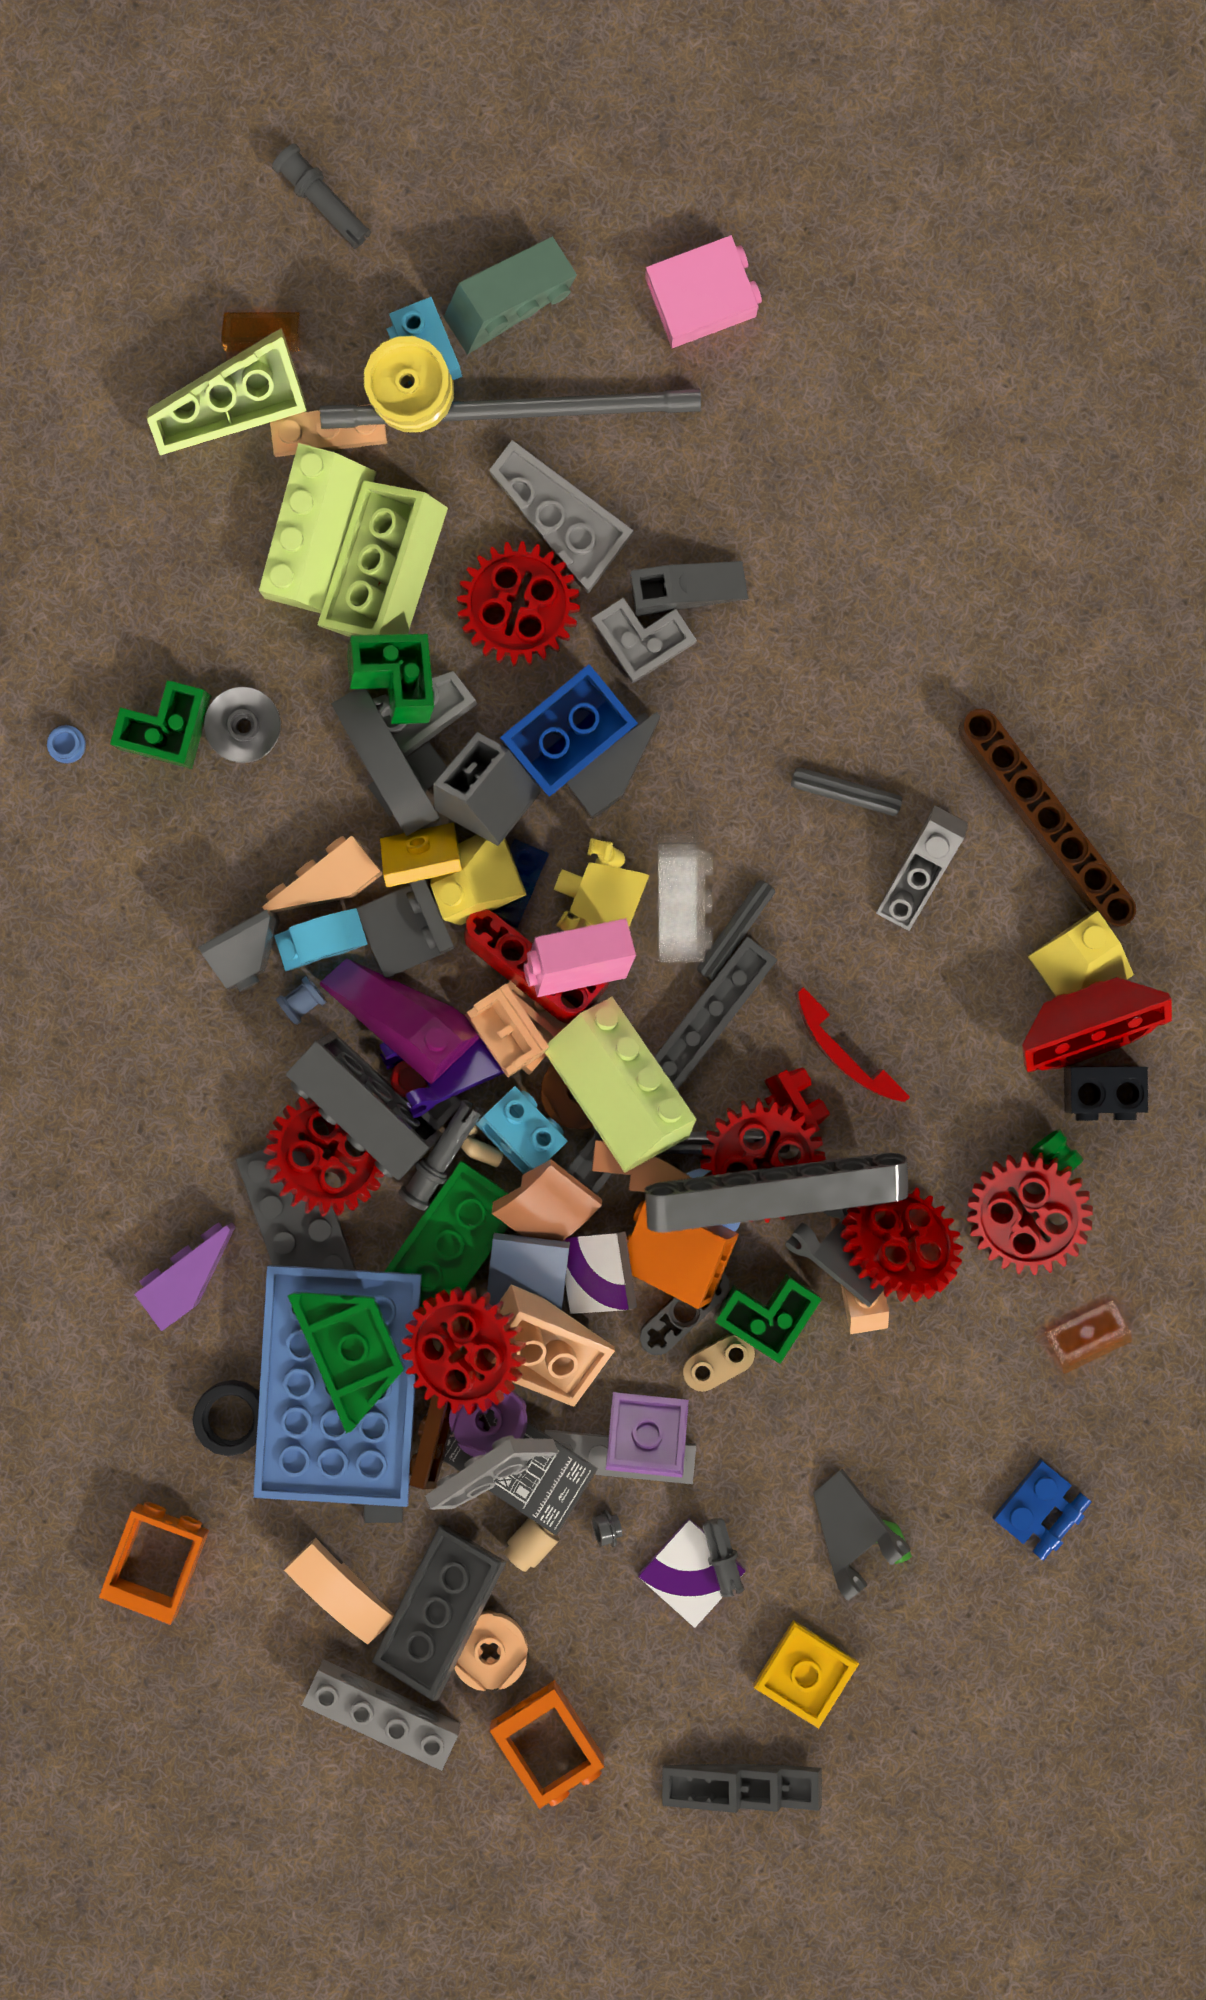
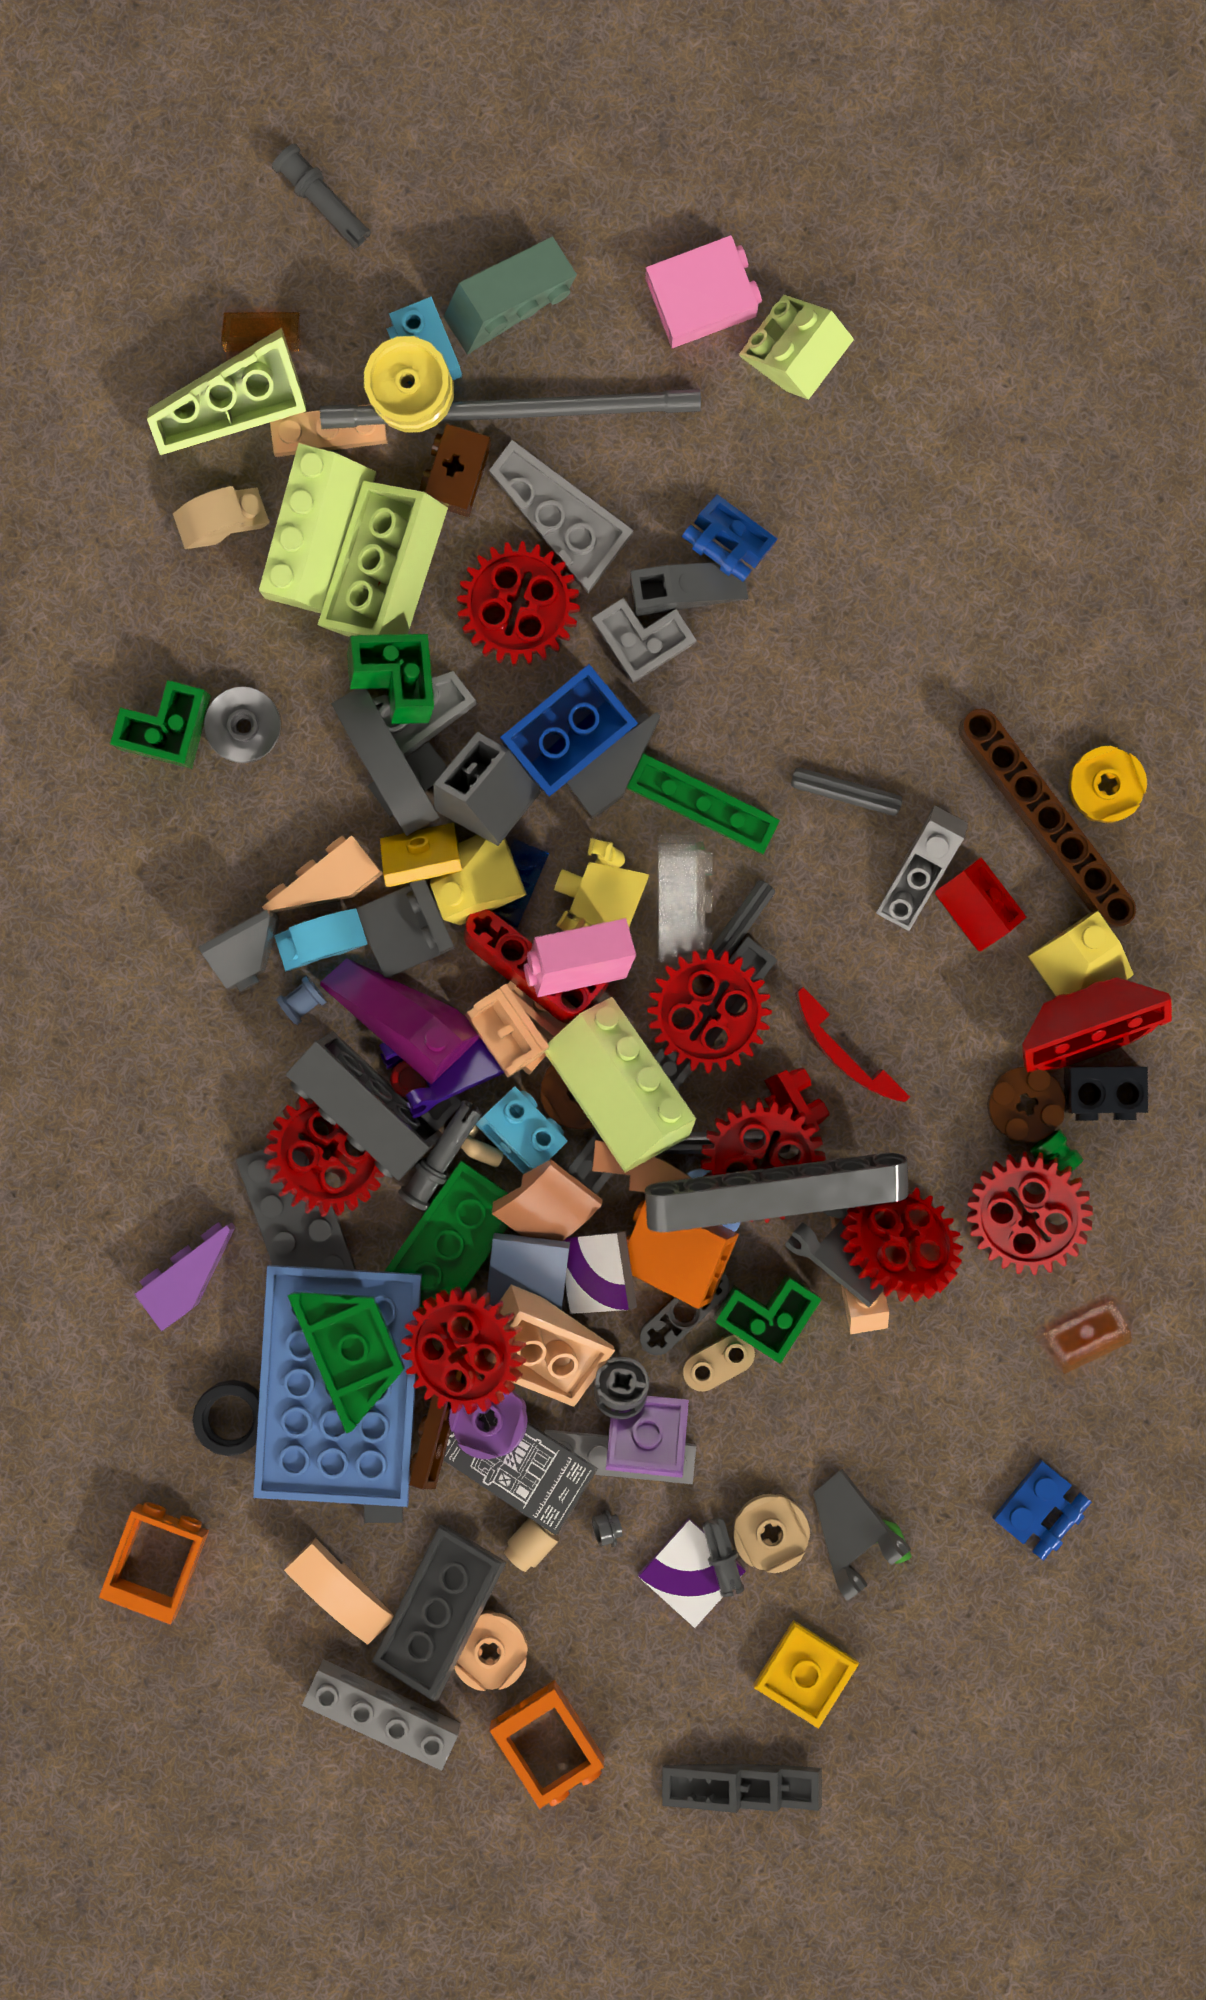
(66, 744): medium blue plate -> none
(218, 514): none -> tan brick
(468, 450): none -> reddish brown brick
(505, 1459): light grey wing -> none
(621, 1386): none -> dark grey wheel
(703, 804): none -> green plate
(734, 531): none -> blue plate
(739, 1027): none -> red gear
(763, 1553): none -> tan plate
(797, 345): none -> yellowish green slope
(980, 905): none -> red panel
(1016, 1123): none -> reddish brown plate
(1126, 794): none -> yellow plate

